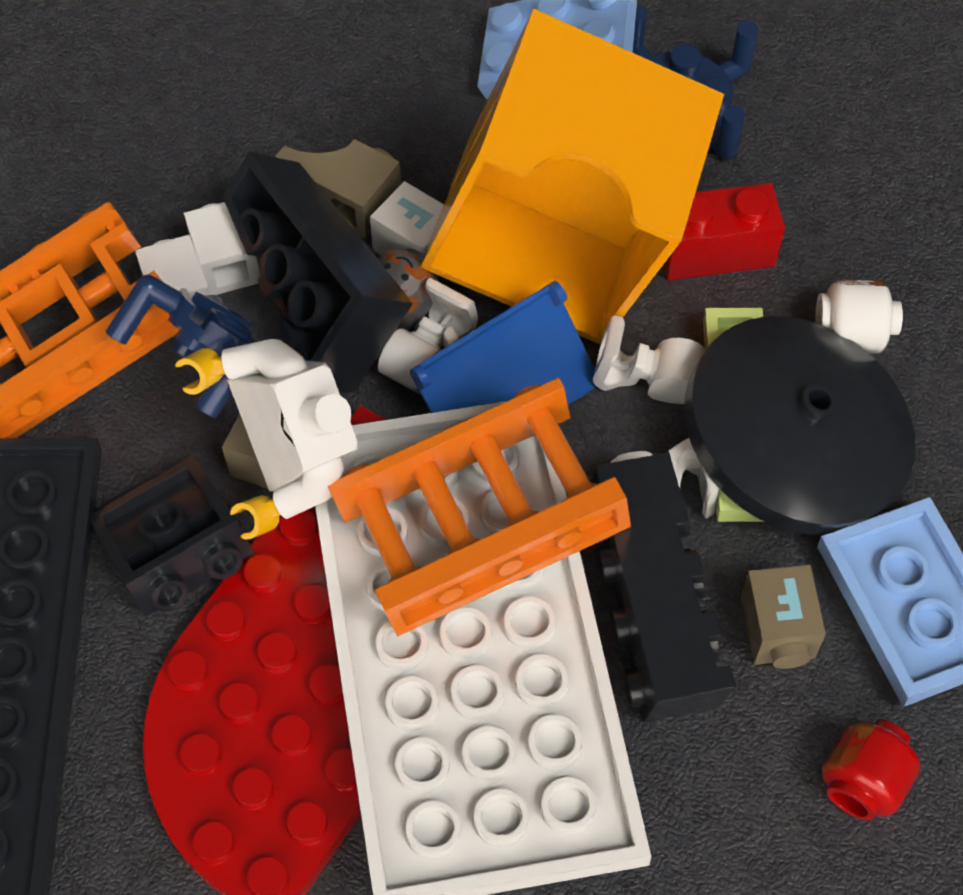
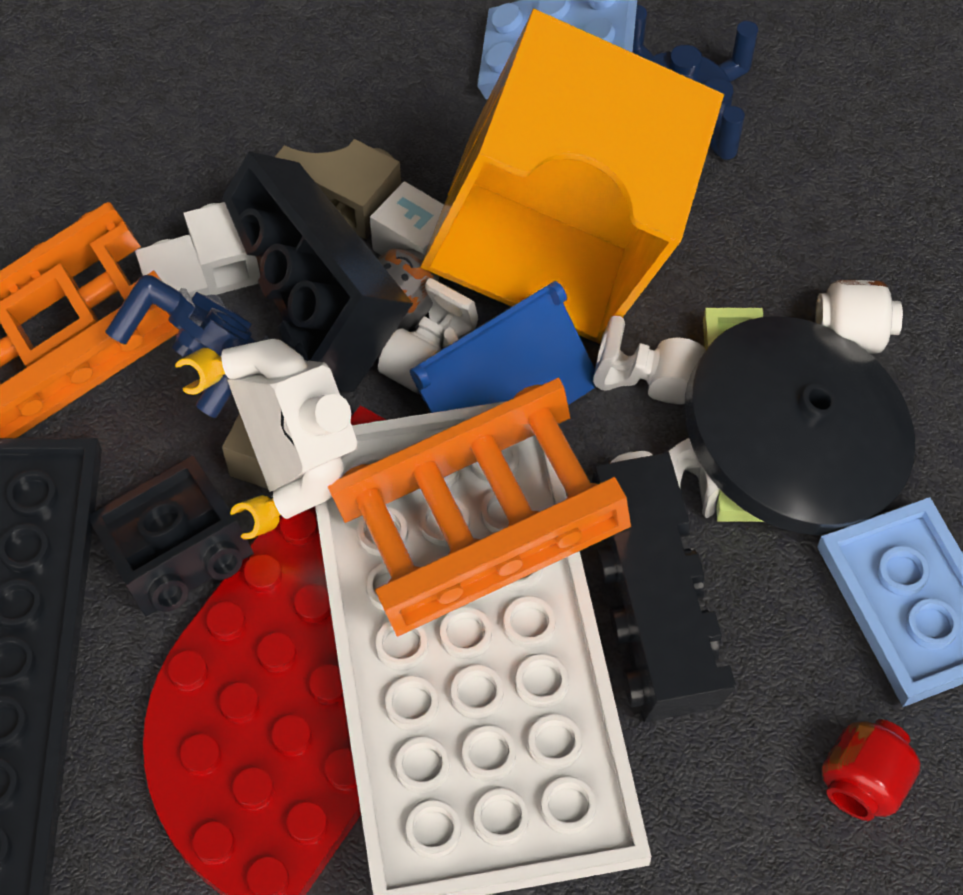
(729, 233): red brick -> none
(782, 616): dark tan brick -> none

